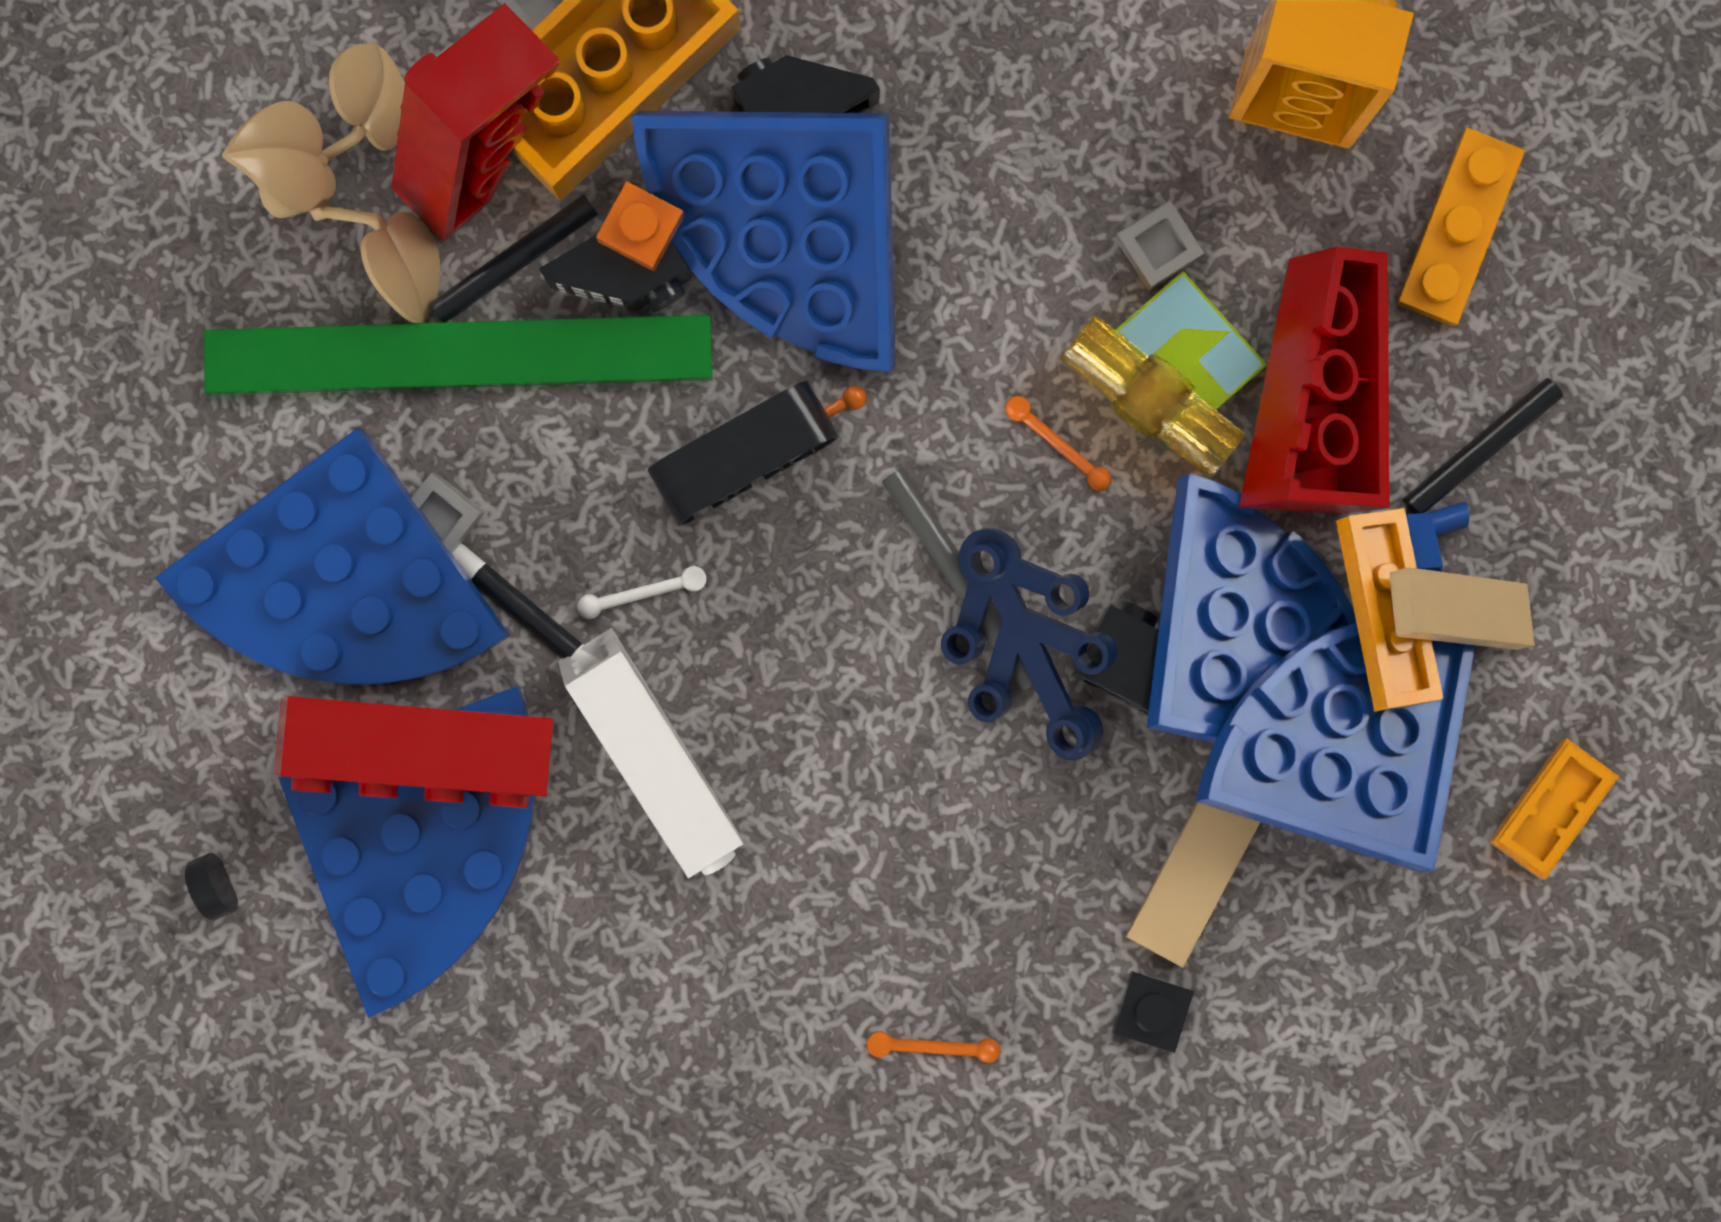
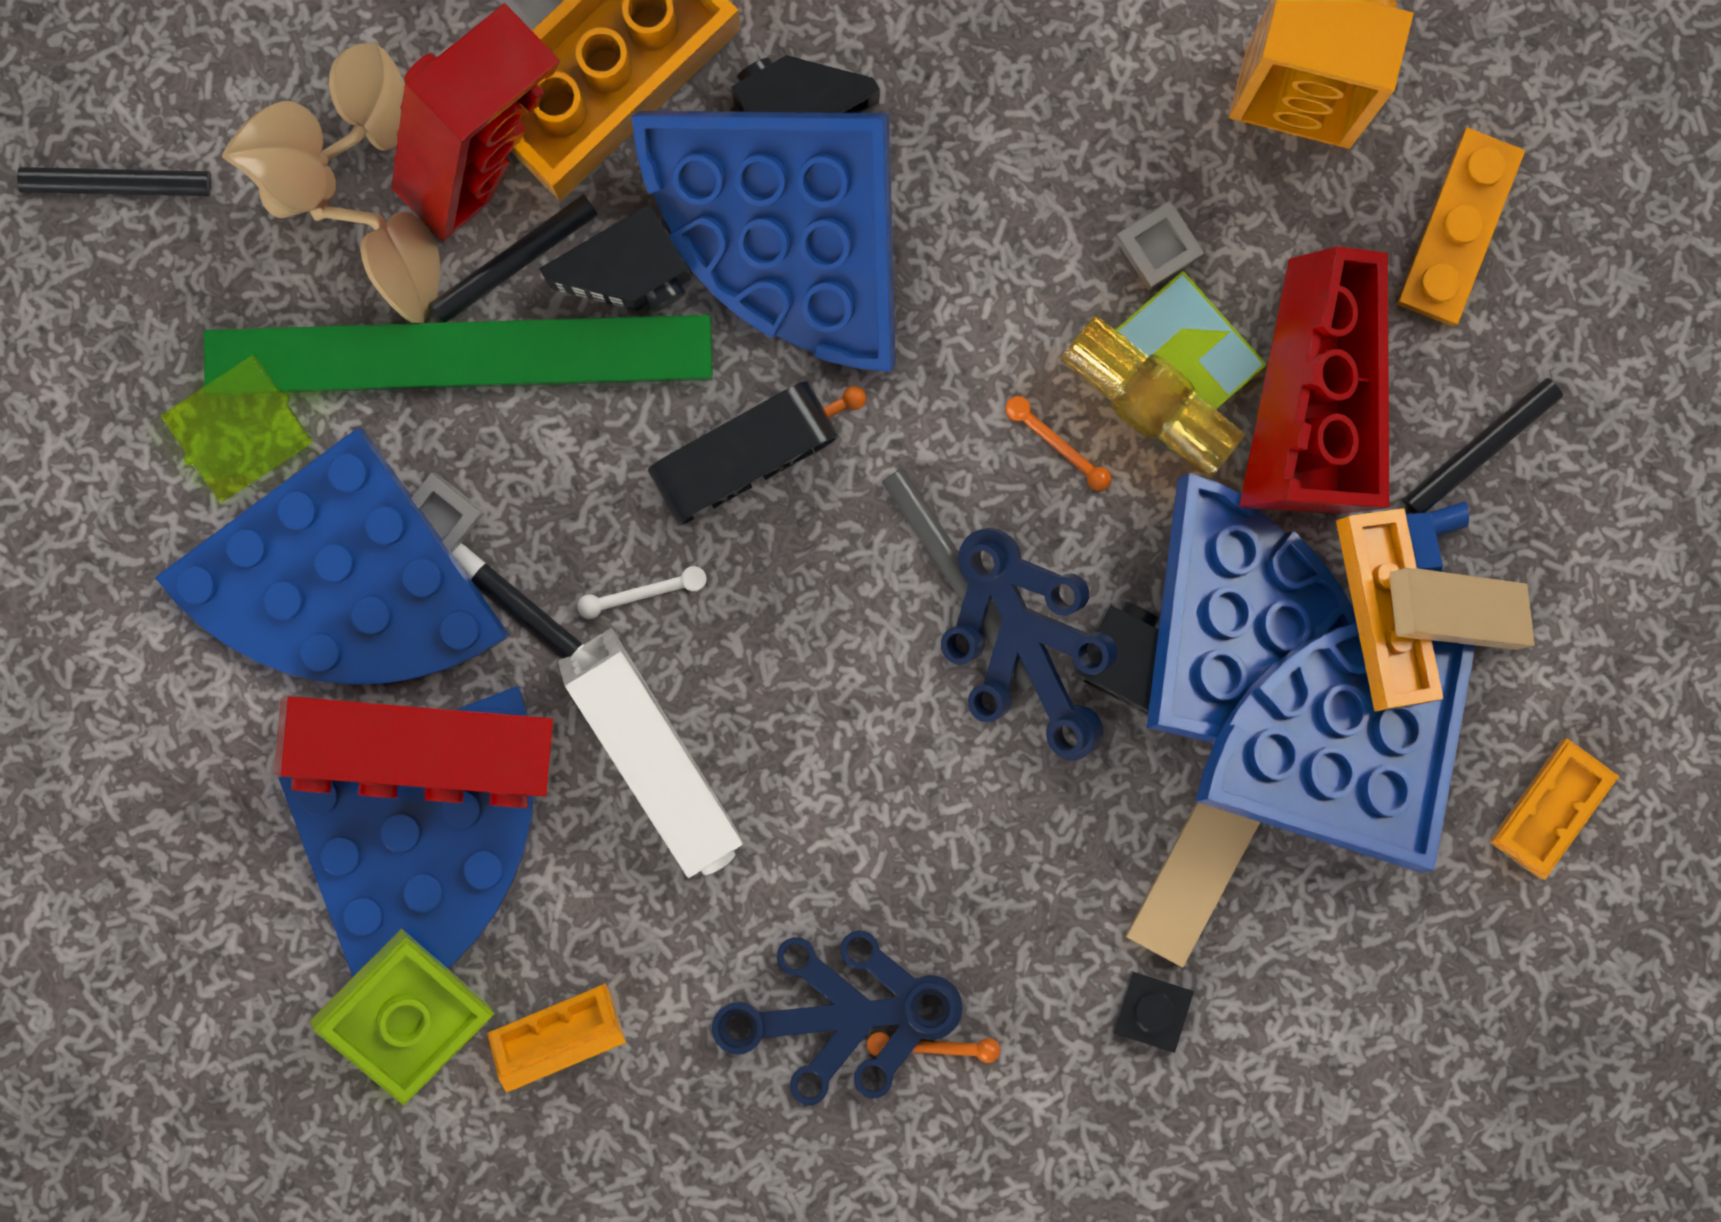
(114, 181): none -> black bar
(210, 887): black tile -> none
(237, 428): none -> clear neon green piece
(401, 1017): none -> lime tile
(556, 1038): none -> light orange plate
(640, 226): orange plate -> none
(849, 1014): none -> dark blue plant

